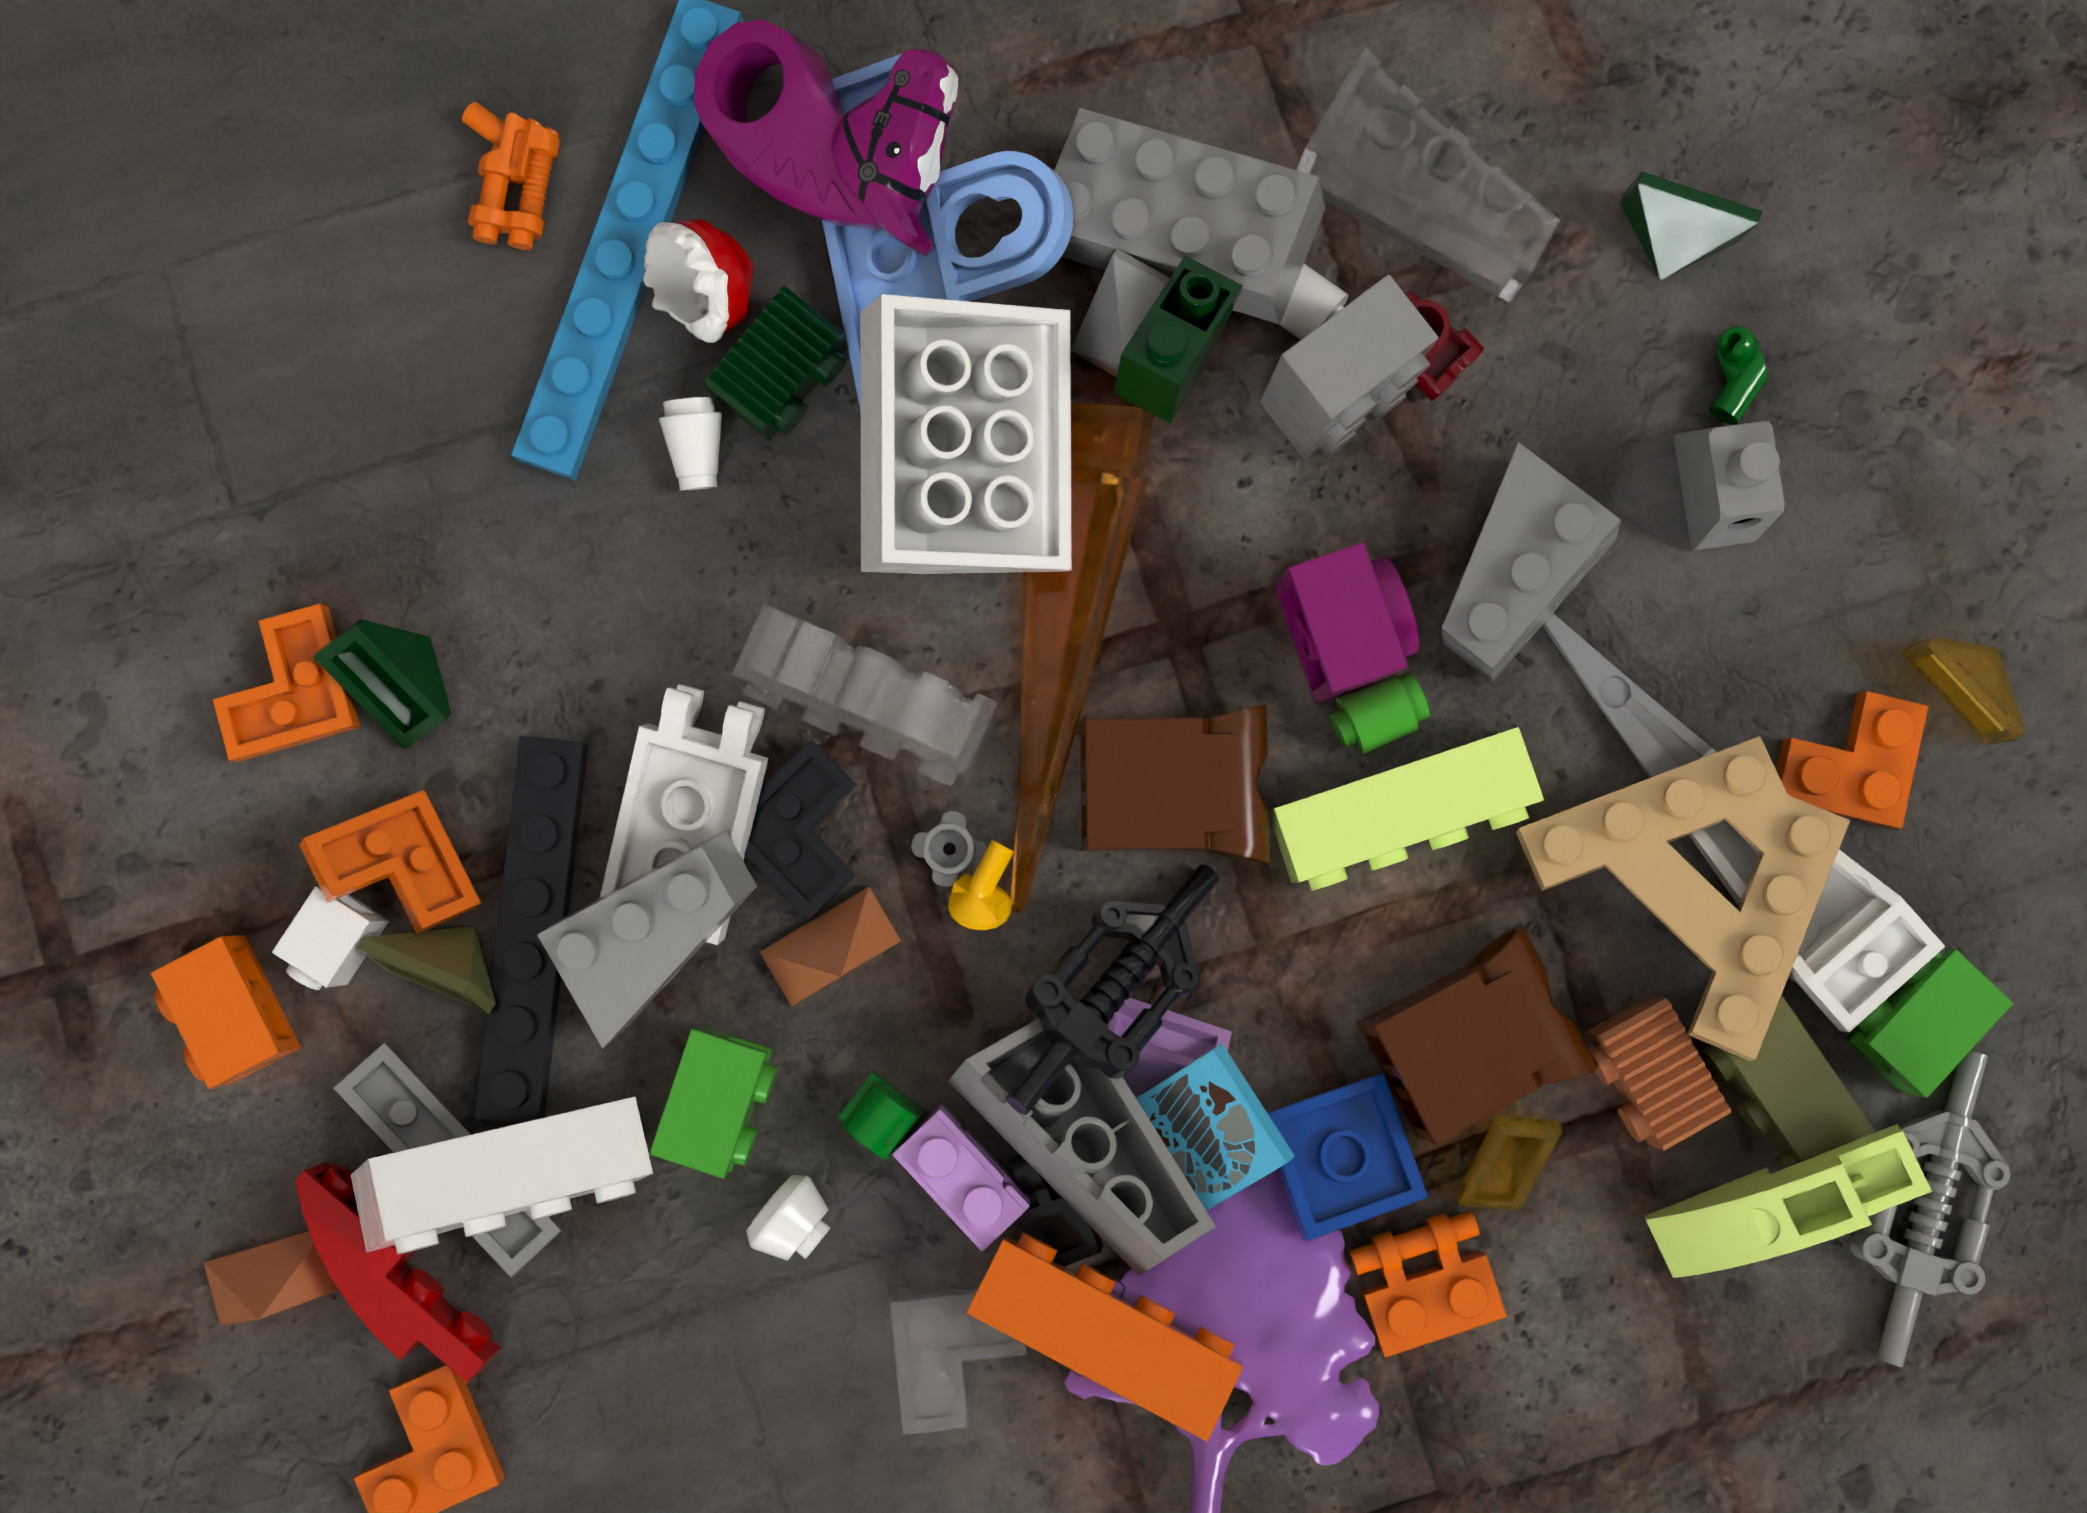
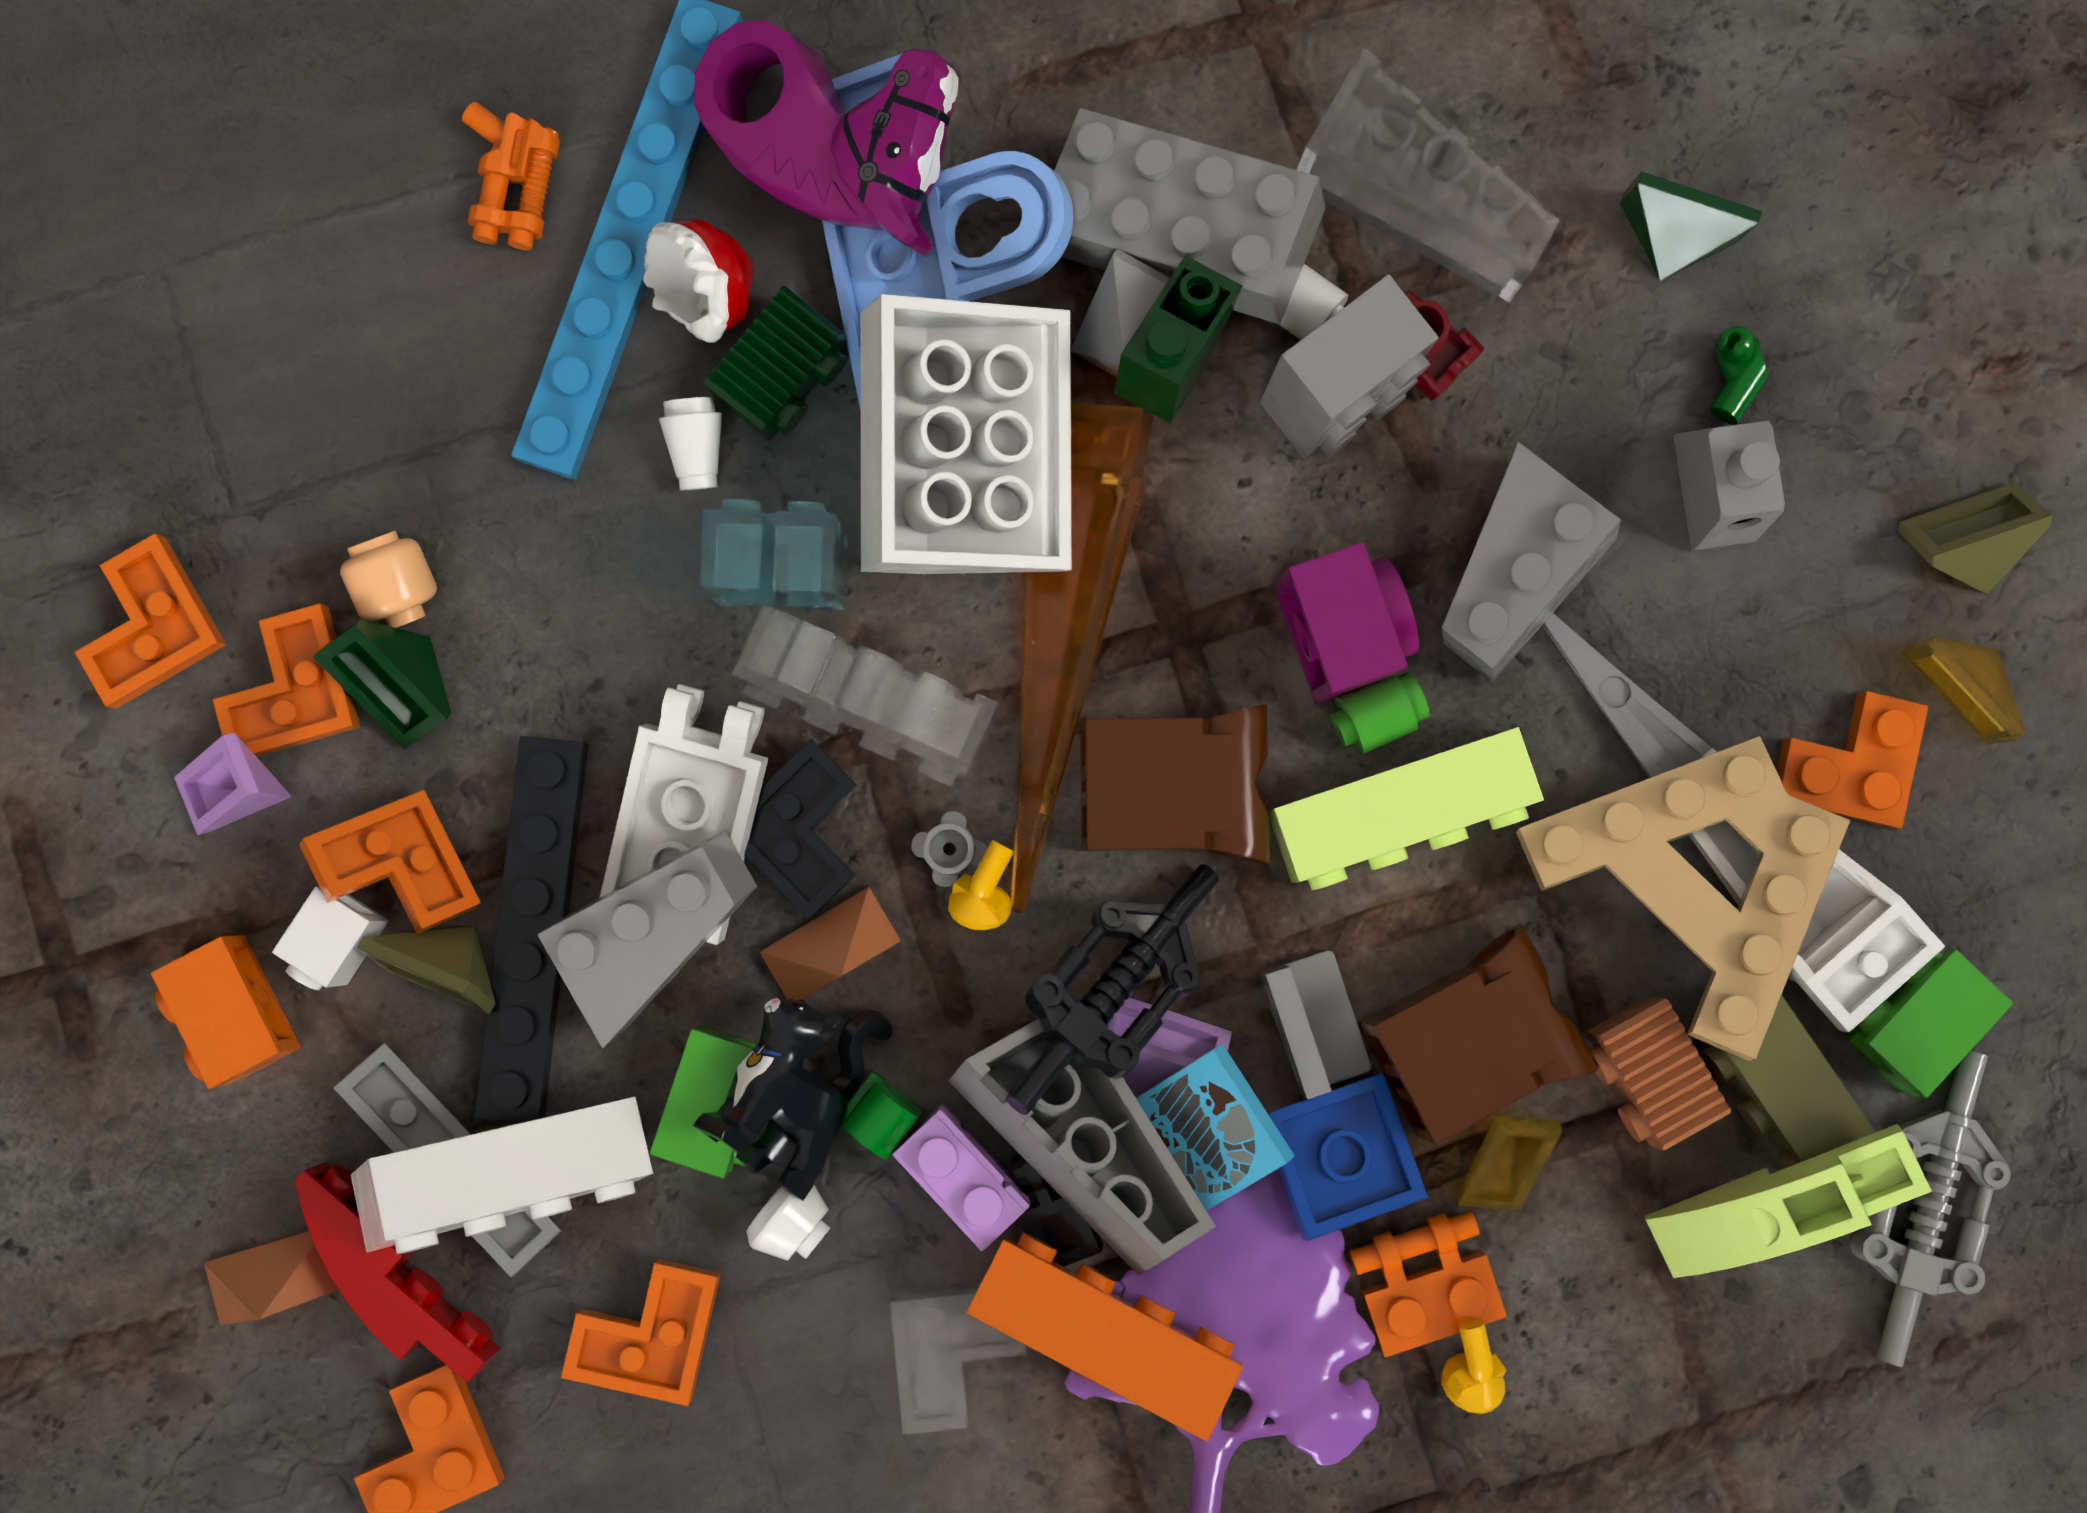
(165, 627): none -> orange plate
(227, 785): none -> lavender slope
(388, 579): none -> light nougat head
(651, 1355): none -> orange plate
(758, 553): none -> clear light blue piece
(779, 1091): none -> black animal
(1315, 1022): none -> light grey panel
(1474, 1377): none -> yellow plate
(1979, 535): none -> olive slope

